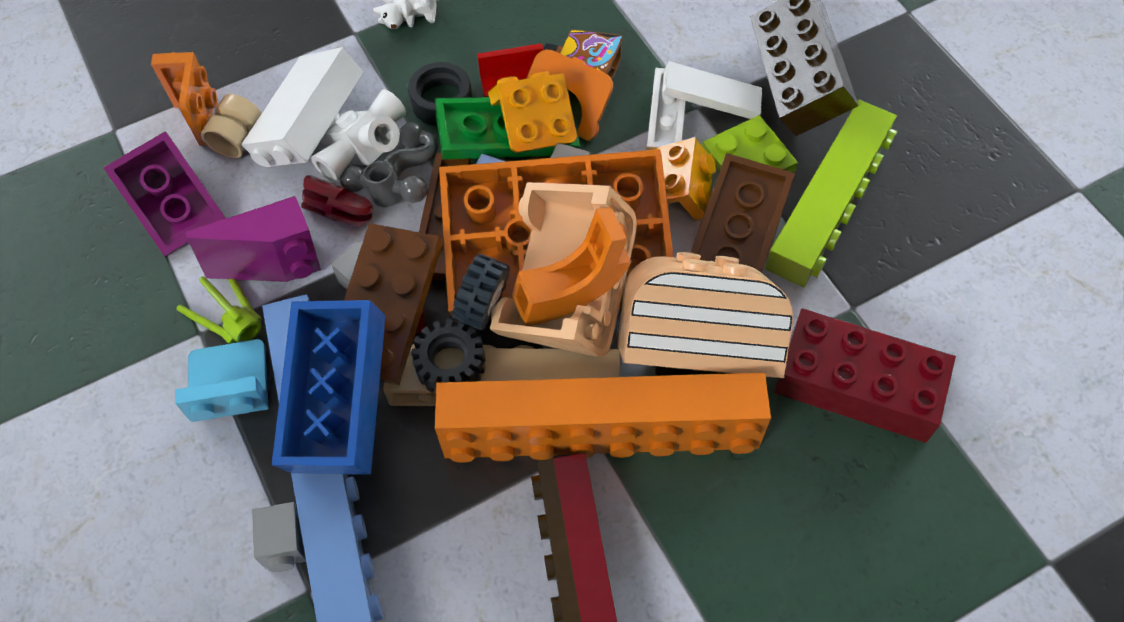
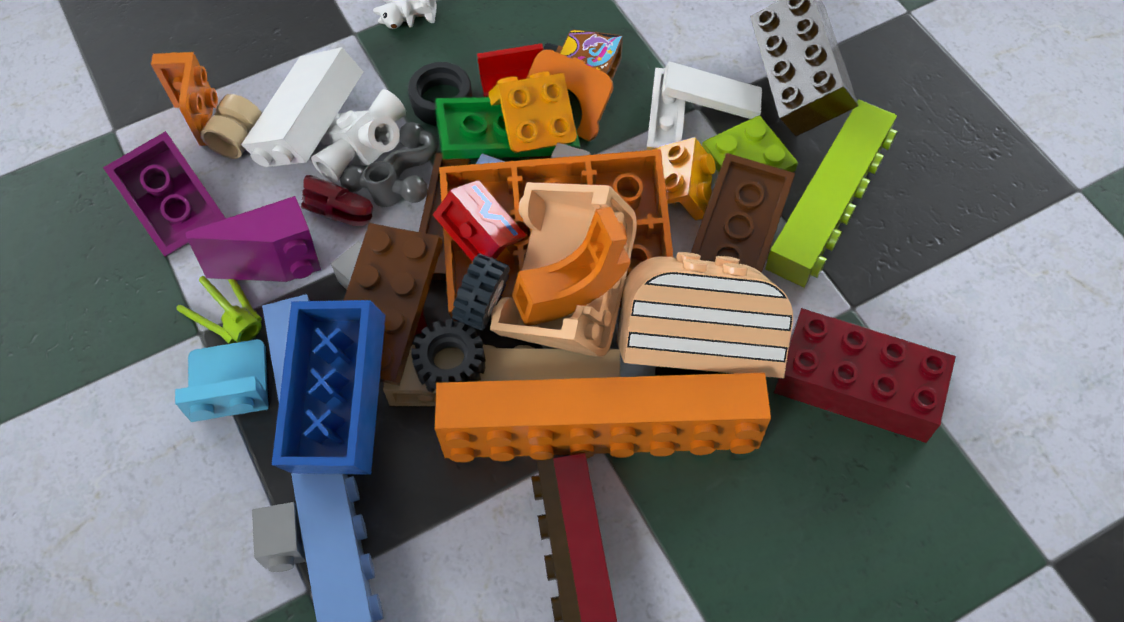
(477, 221): none -> red panel

